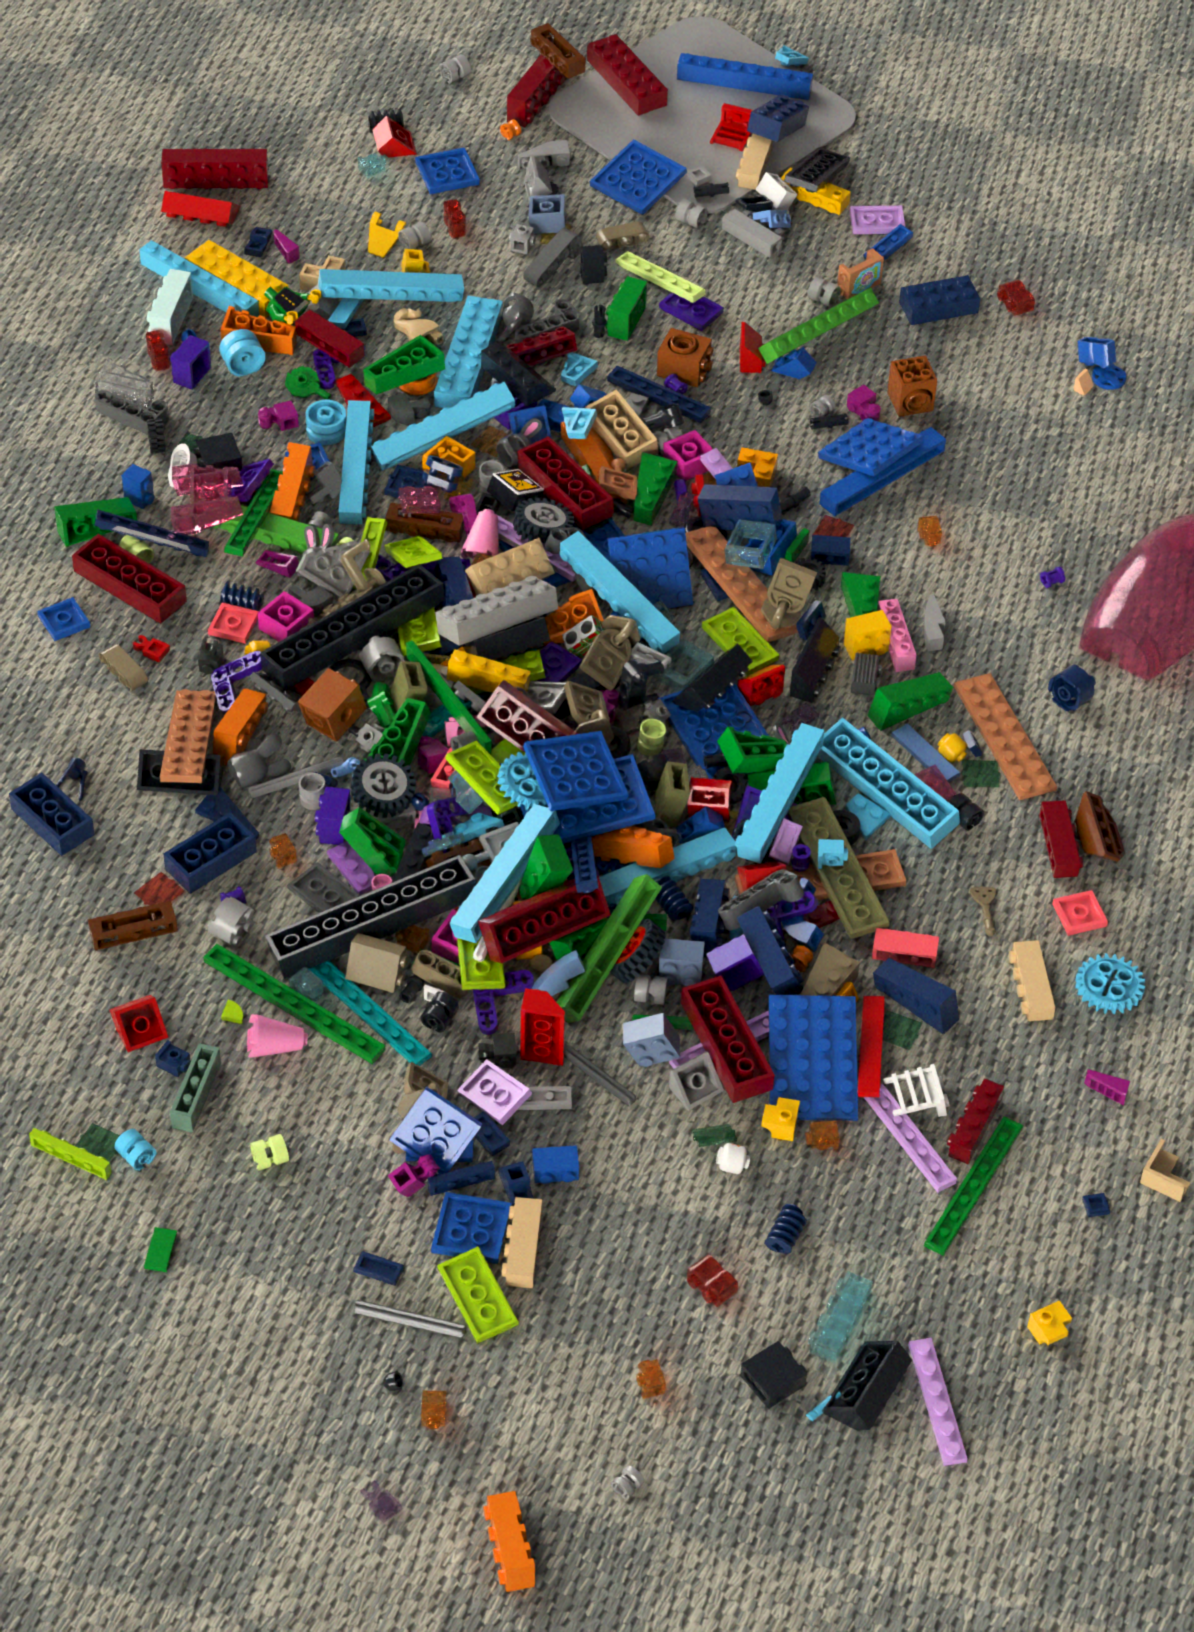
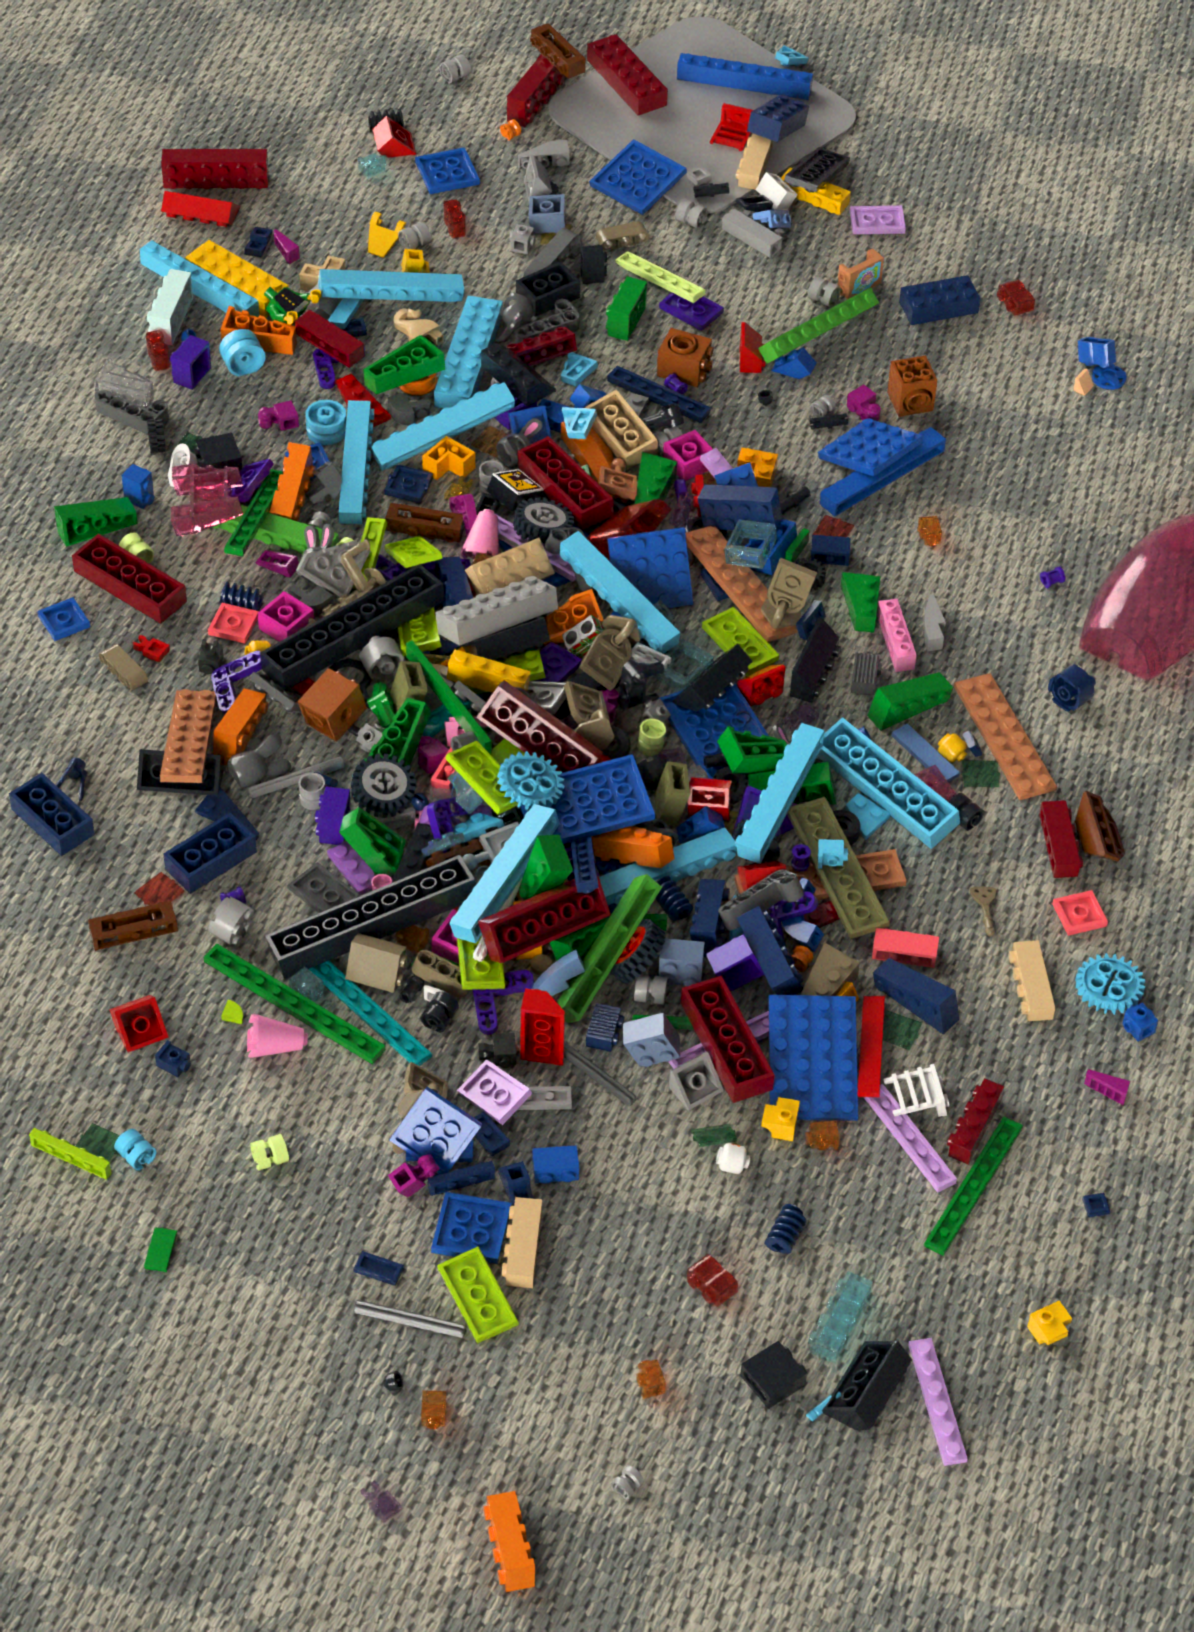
(151, 533): dark blue plate -> none
(195, 1088): sand green brick -> none
(282, 850): clear orange brick -> none
(304, 382): green piece -> none
(346, 768): light blue arm -> none
(419, 500): clear pink plate -> none
(434, 478): dark blue brick -> none
(548, 286): none -> black brick
(575, 771): blue plate -> none
(599, 321): black pin -> none
(603, 1027): none -> dark blue brick
(629, 520): none -> clear red windscreen
(785, 841): lavender tile -> none
(867, 634): yellow brick -> none
(892, 241): blue tile -> none
(1140, 1021): none -> blue brick
(1158, 1174): tan panel -> none

